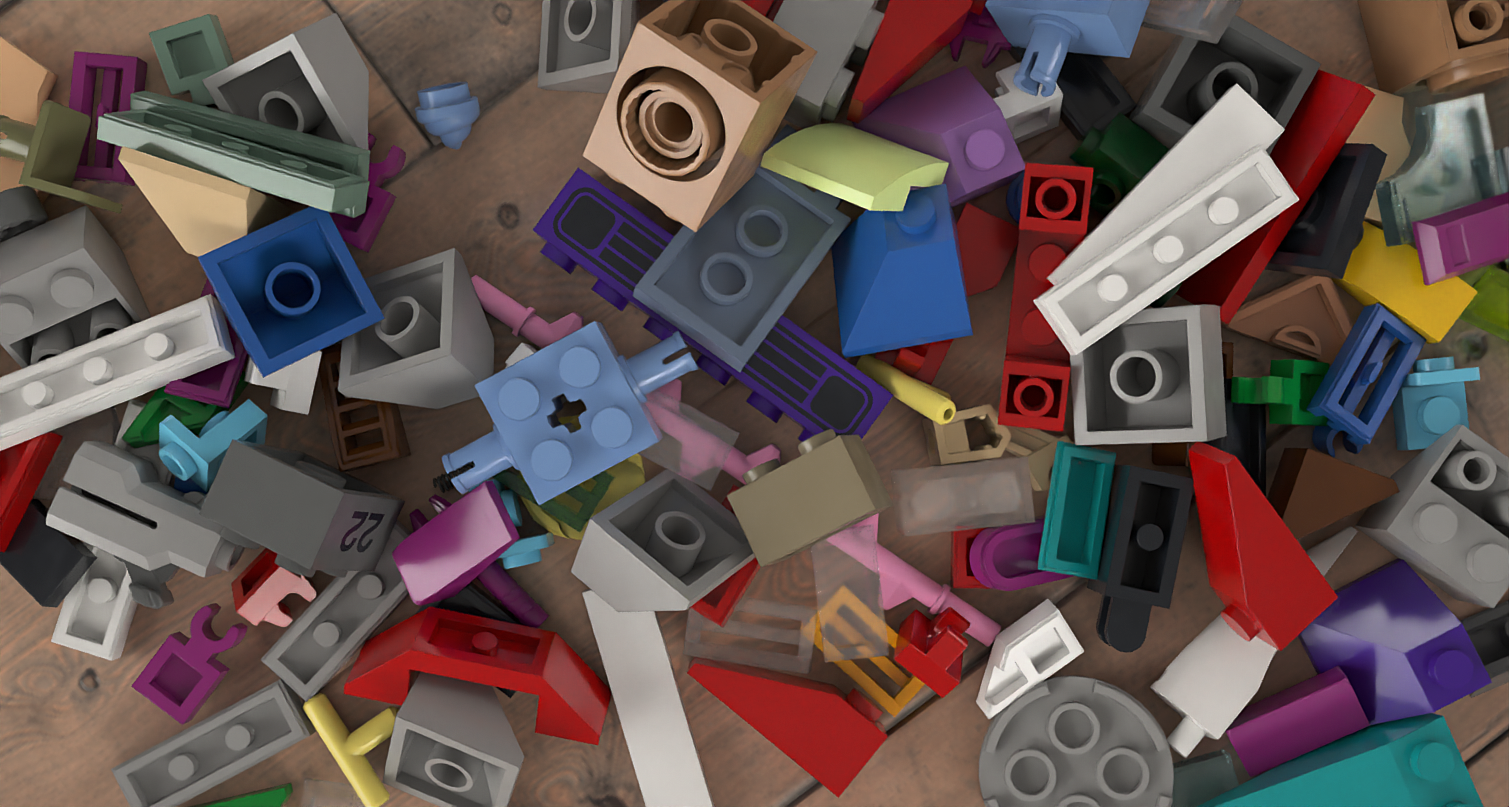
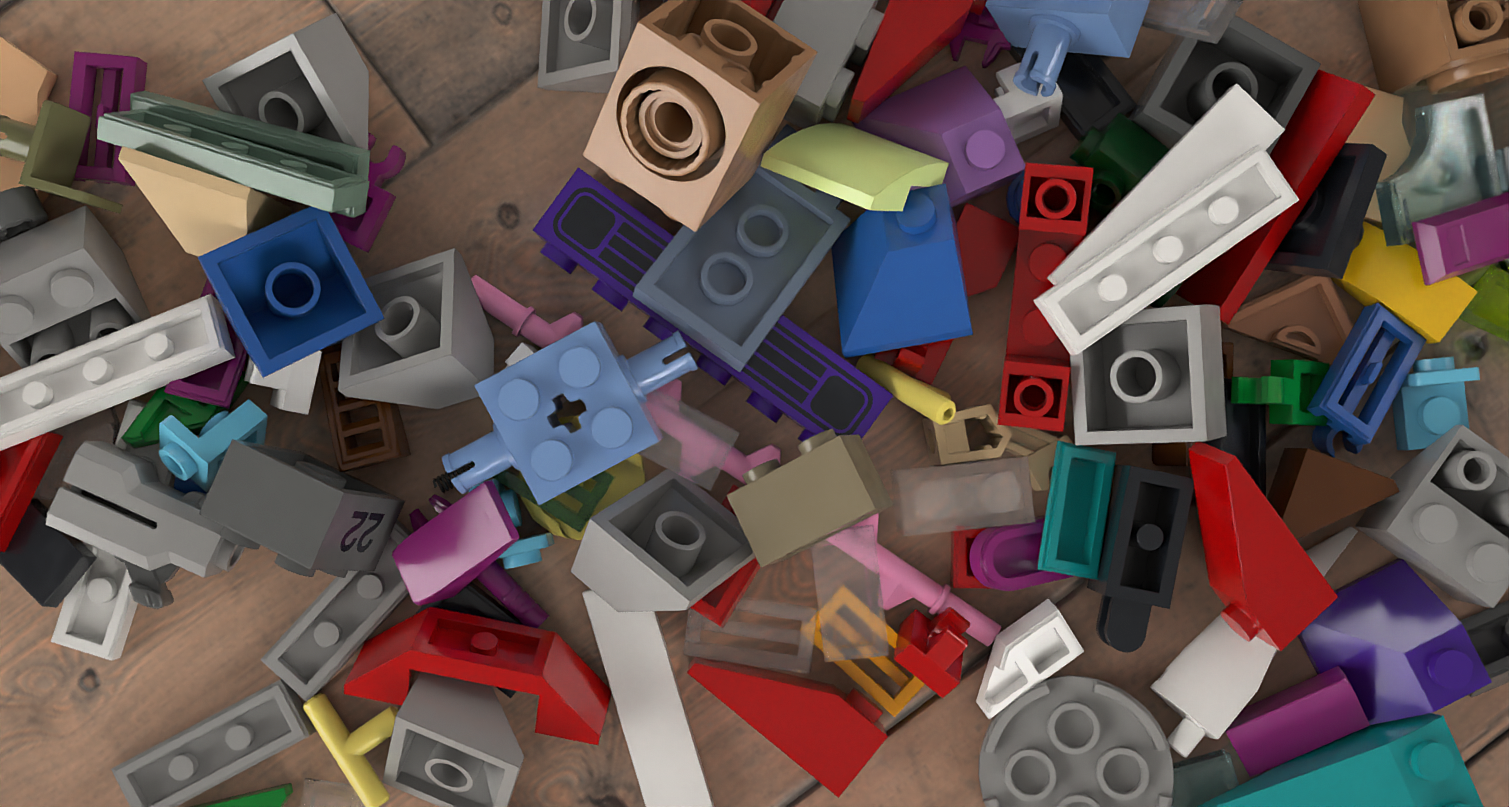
(187, 669): magenta plate -> none
(190, 54): sand green plate -> none
(263, 586): tile -> none
(448, 112): medium blue plate -> none

